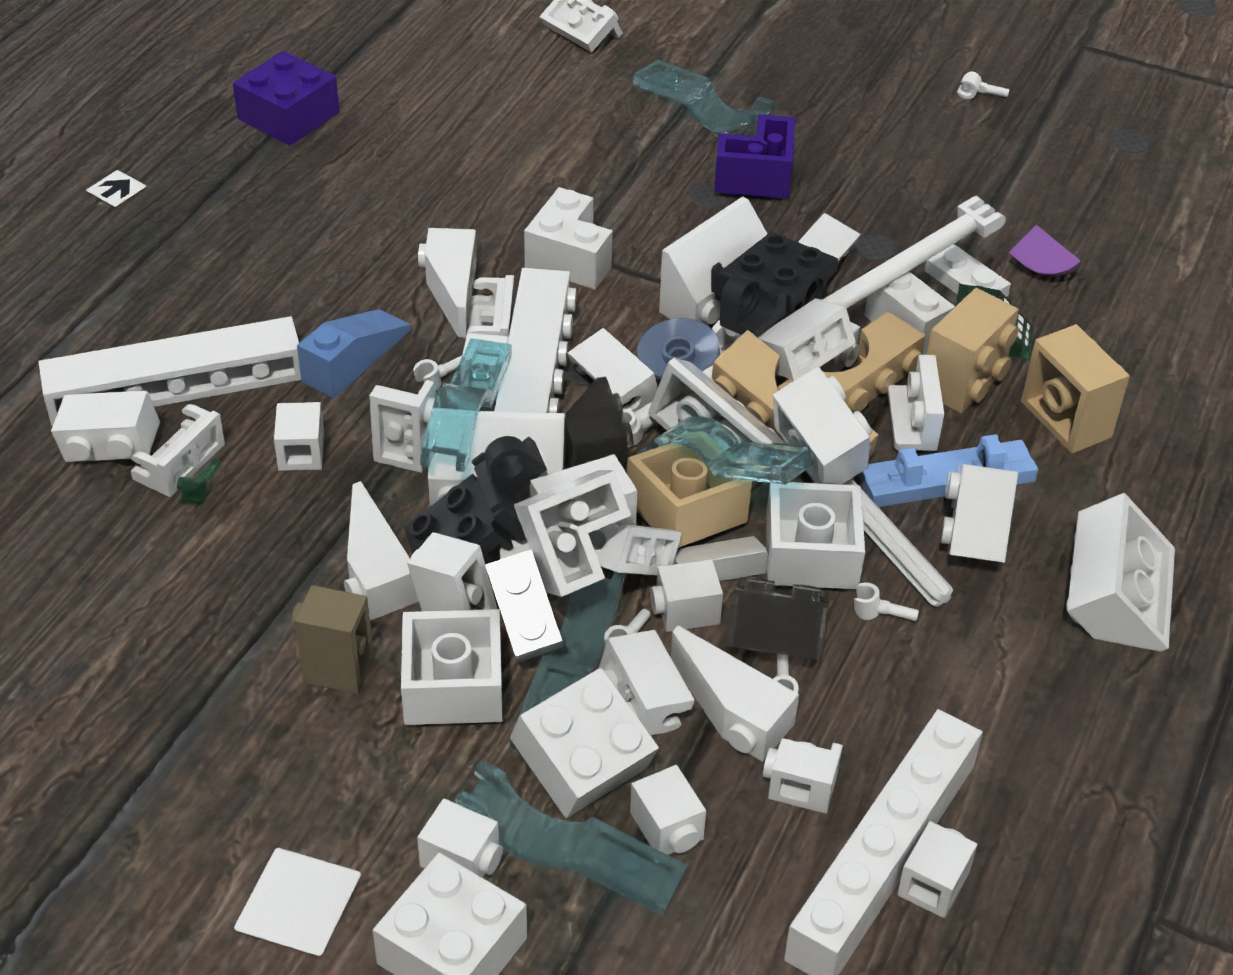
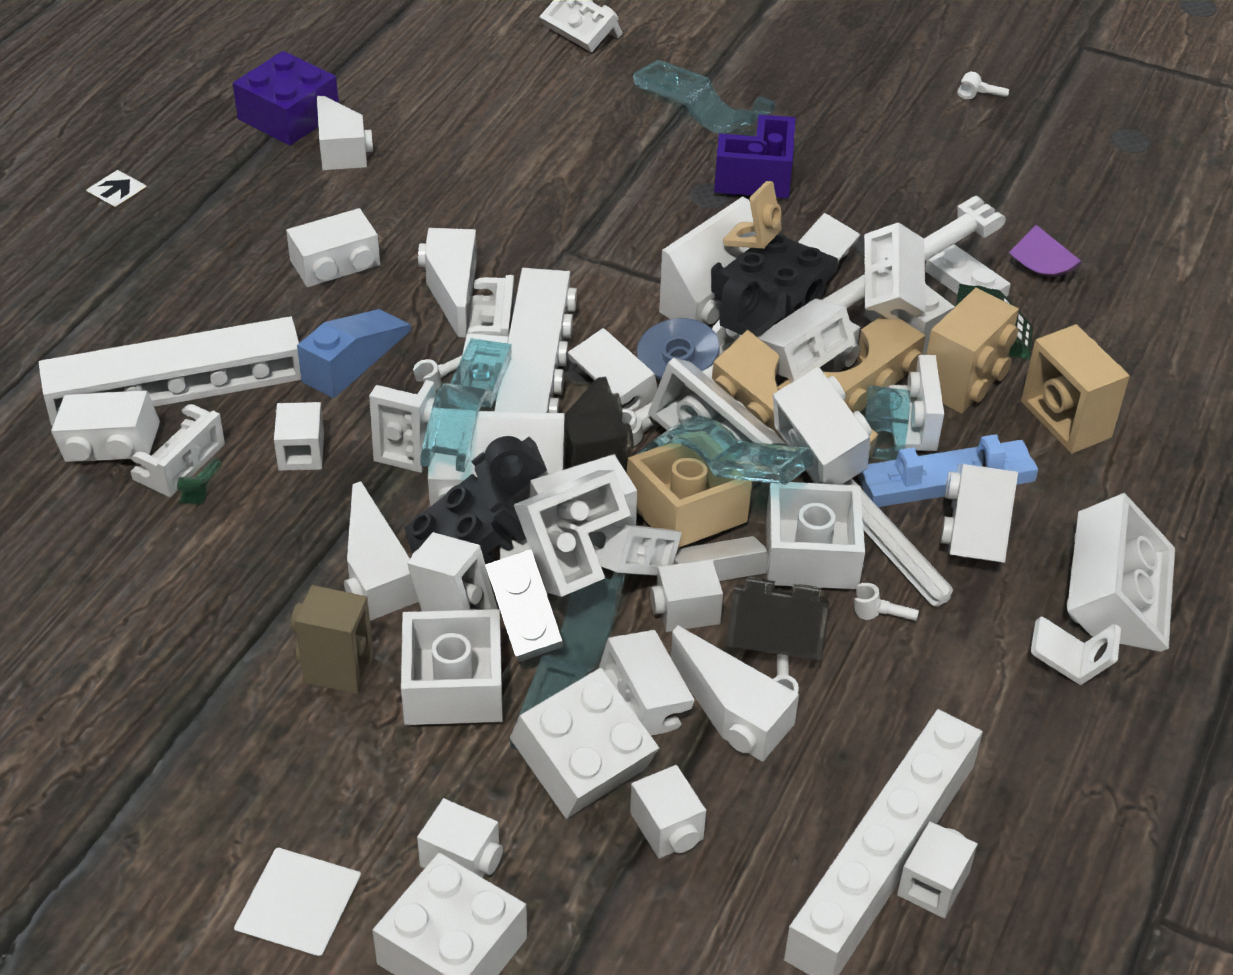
(333, 247): none -> white brick
(342, 136): none -> white slope
(567, 239): white brick -> none
(585, 847): clear light blue piece -> none
(634, 626): white hand -> none
(765, 223): none -> tan bracket
(802, 774): white brick -> none
(888, 411): none -> clear light blue bracket
(894, 271): none -> white hinge
(1070, 654): none -> white bracket

